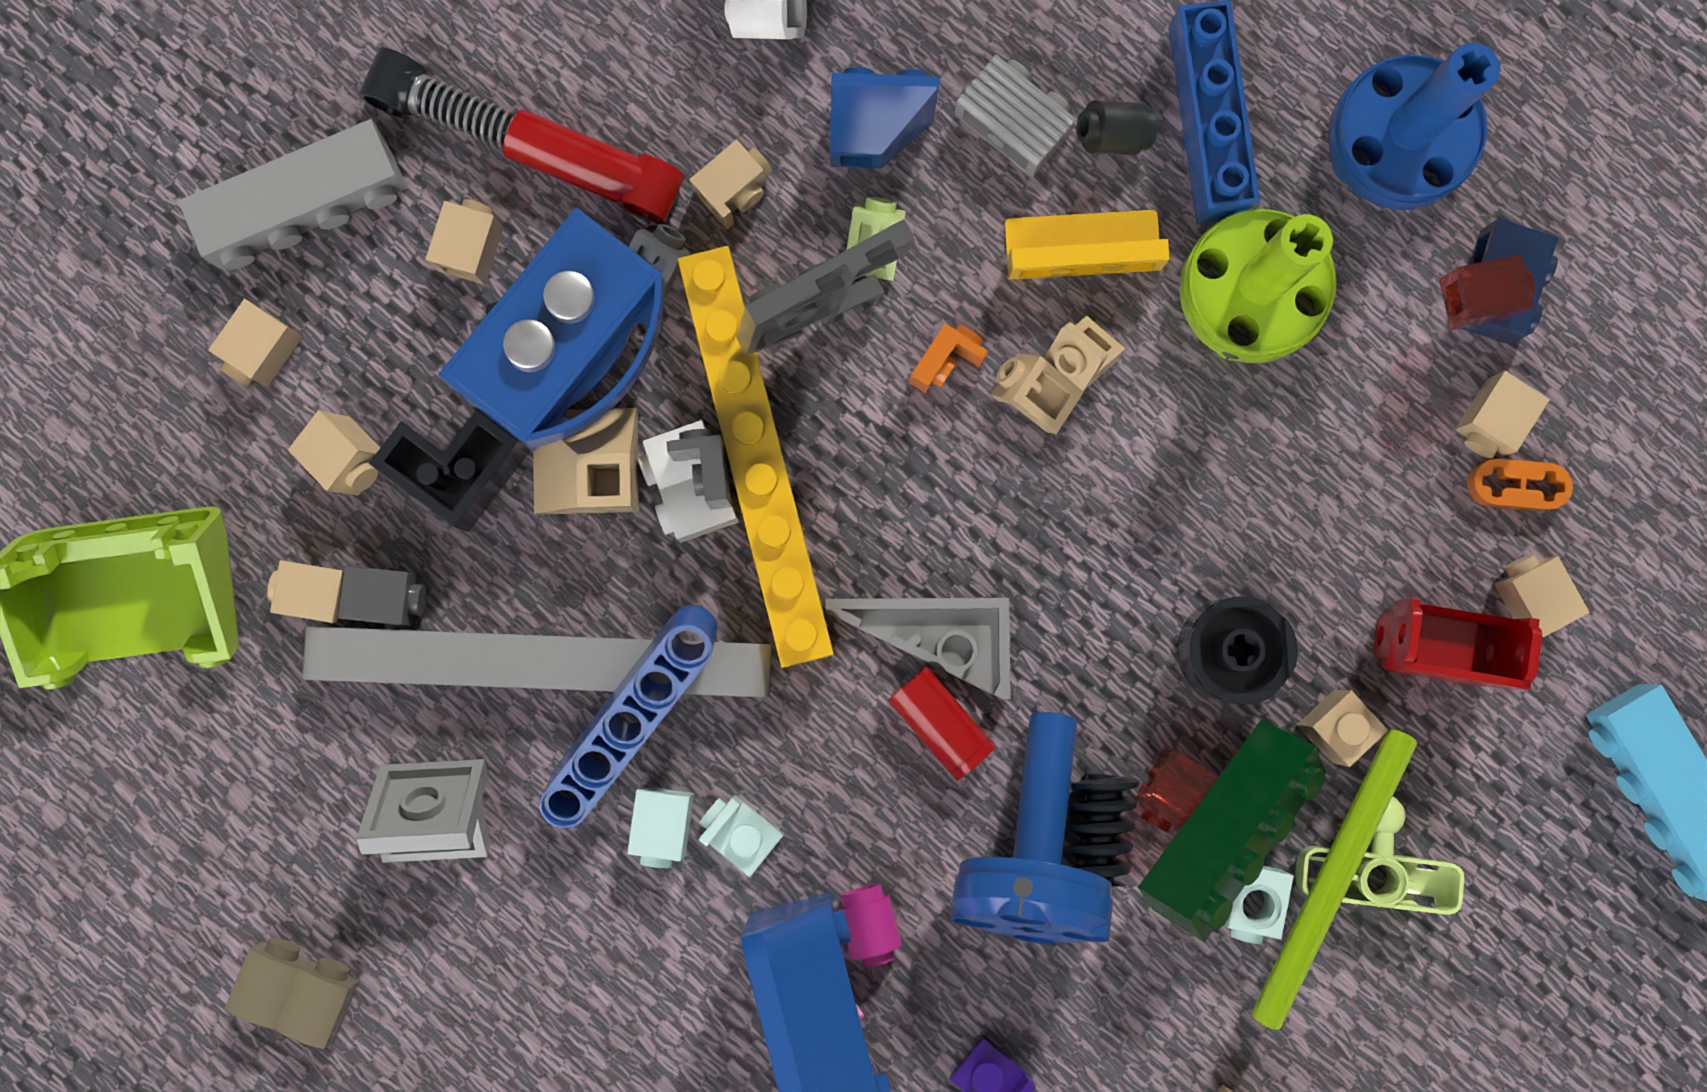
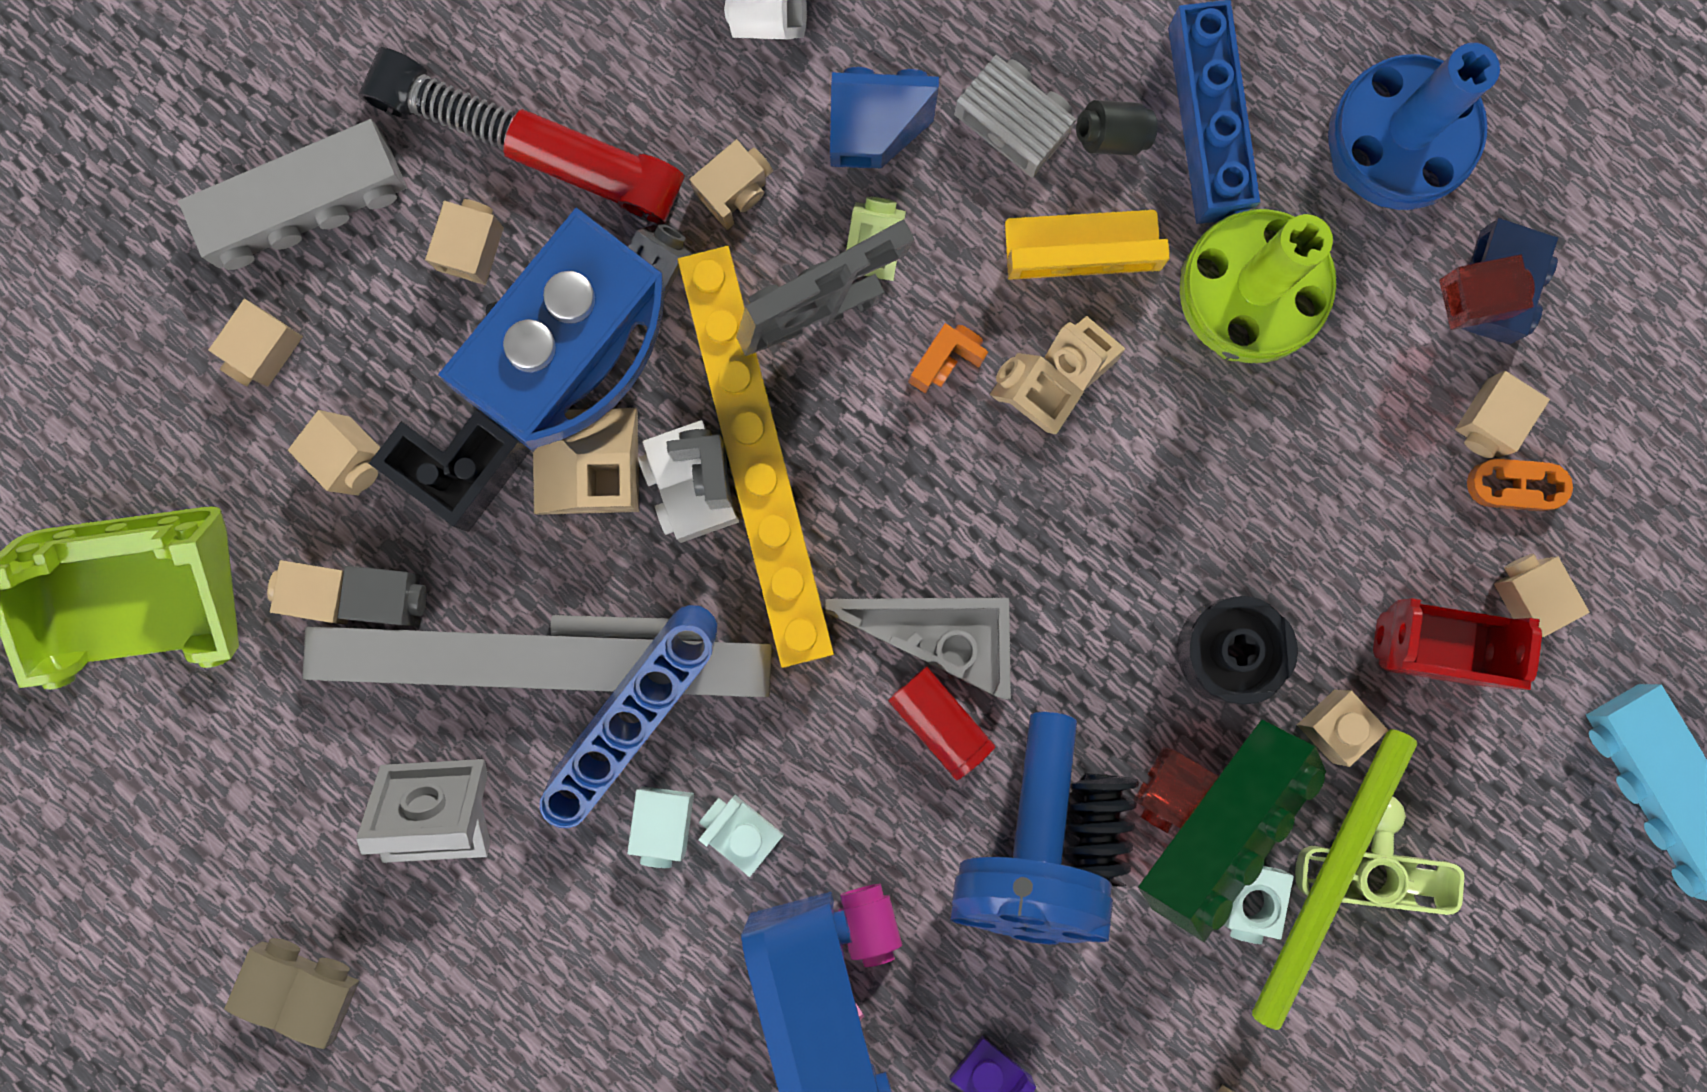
(612, 627): none -> light grey bar

